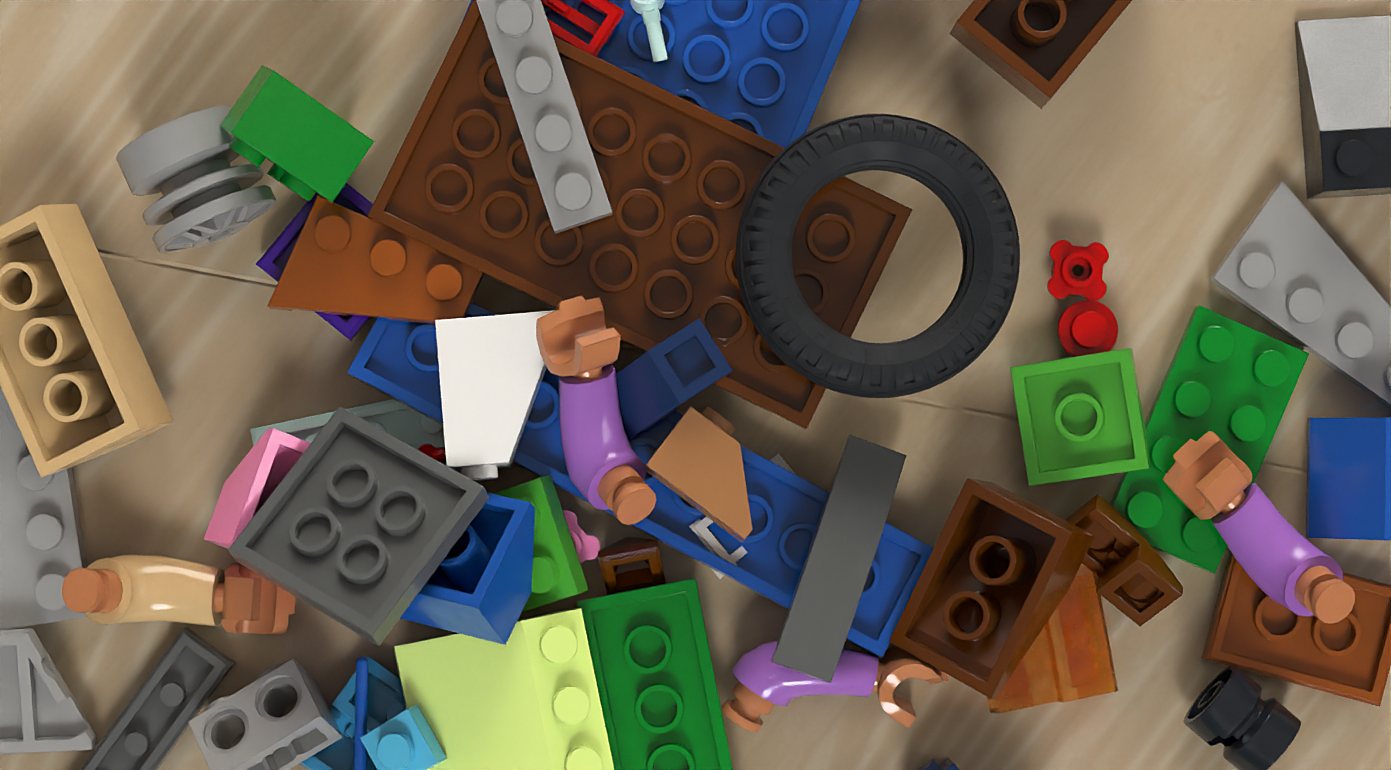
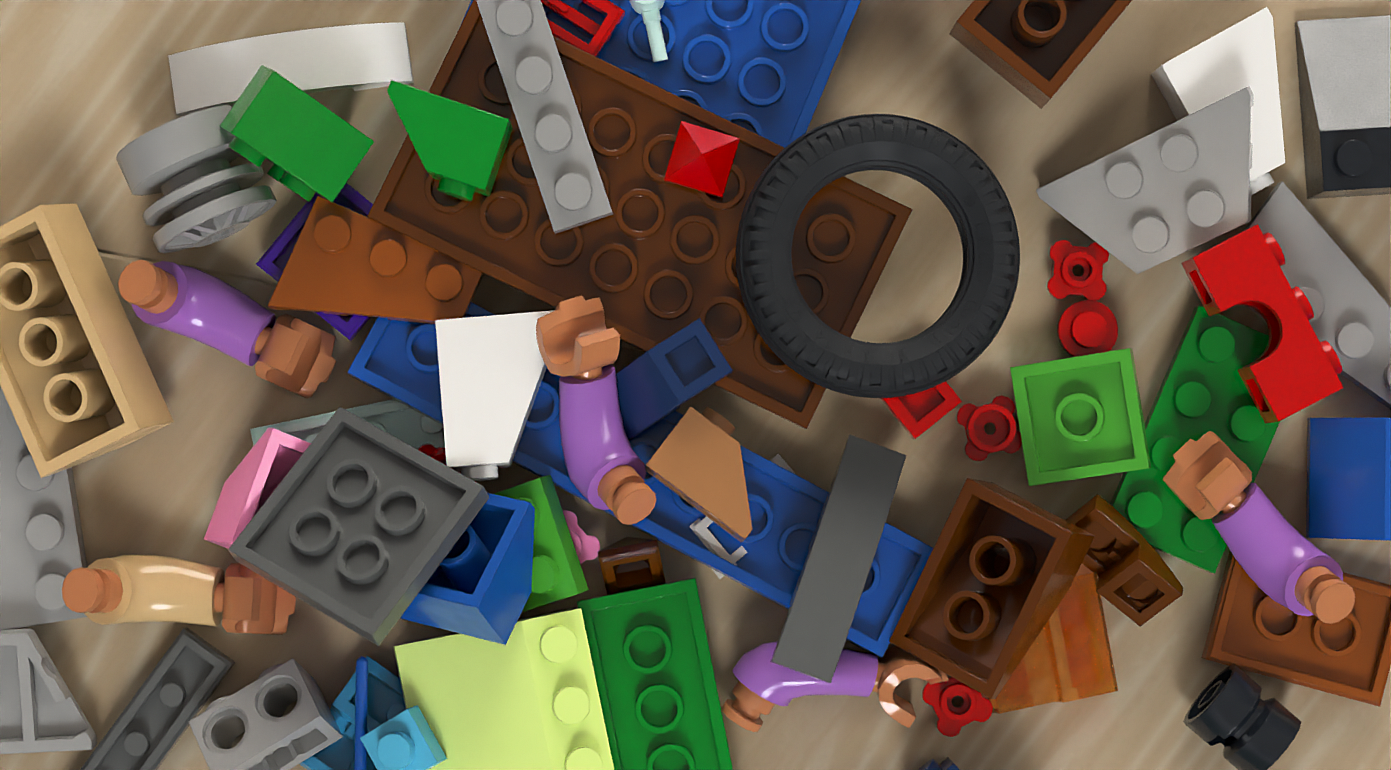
(225, 318): none -> piece
(310, 59): none -> white slope
(453, 140): none -> green slope
(701, 159): none -> red slope
(922, 409): none -> red plate
(953, 718): none -> red plate
(999, 413): none -> red plate
(1166, 187): none -> light grey wing
(1223, 65): none -> white slope
(1295, 364): none -> red arch

